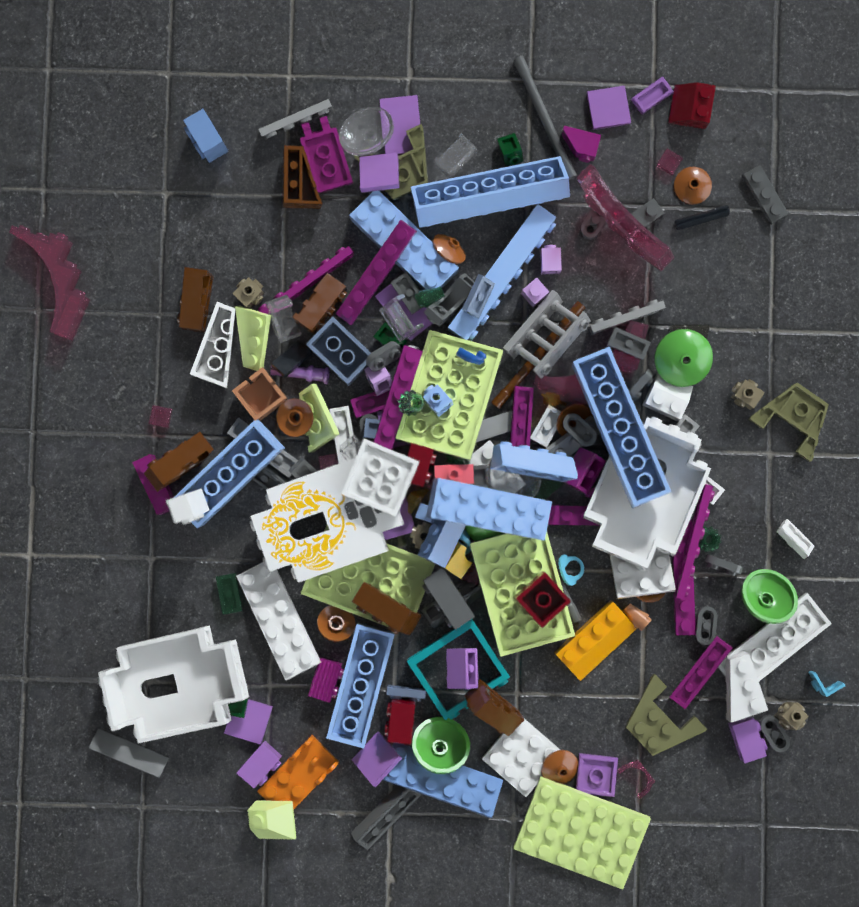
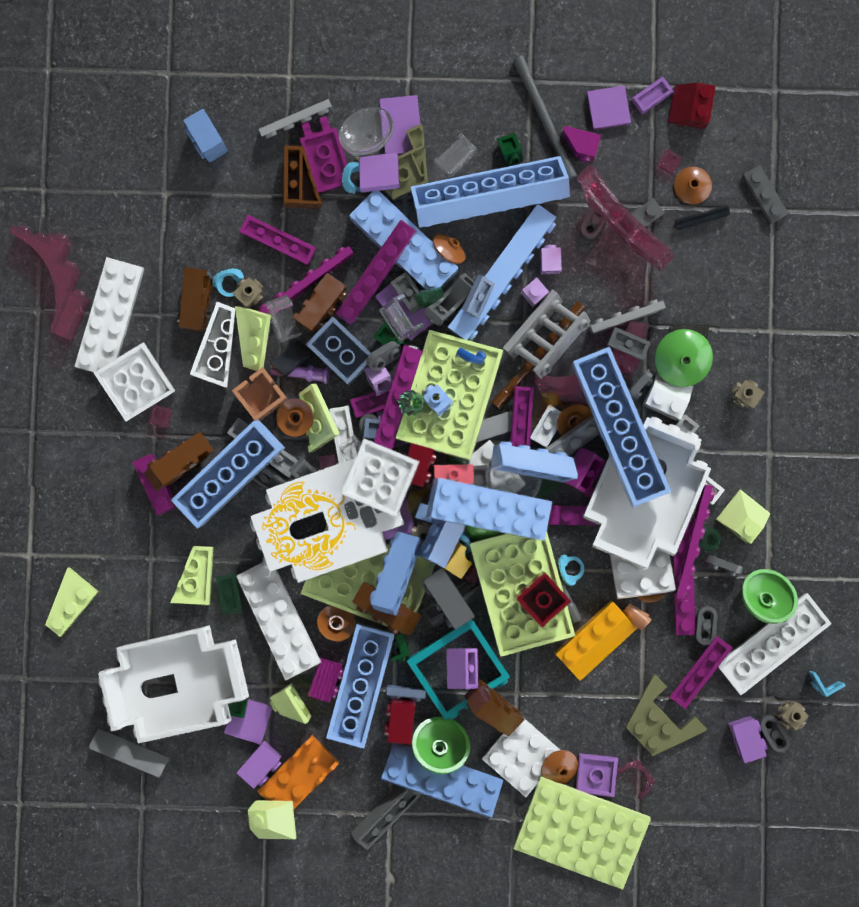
(70, 602): none -> yellowish green wing
(109, 314): none -> white plate
(134, 381): none -> white plate
(188, 507): white wedge -> none
(196, 579): none -> yellowish green wing
(218, 279): none -> medium azure piece
(277, 240): none -> magenta plate
(290, 704): none -> yellowish green slope
(347, 184): none -> medium azure piece
(376, 759): medium lavender tile -> none
(396, 573): none -> medium blue brick
(400, 644): none -> dark green bracket
(579, 430): dark grey plate -> none
(743, 688): white wedge -> none
(744, 517): none -> yellowish green slope
(795, 539): white plate -> none
(799, 409): olive wing -> none

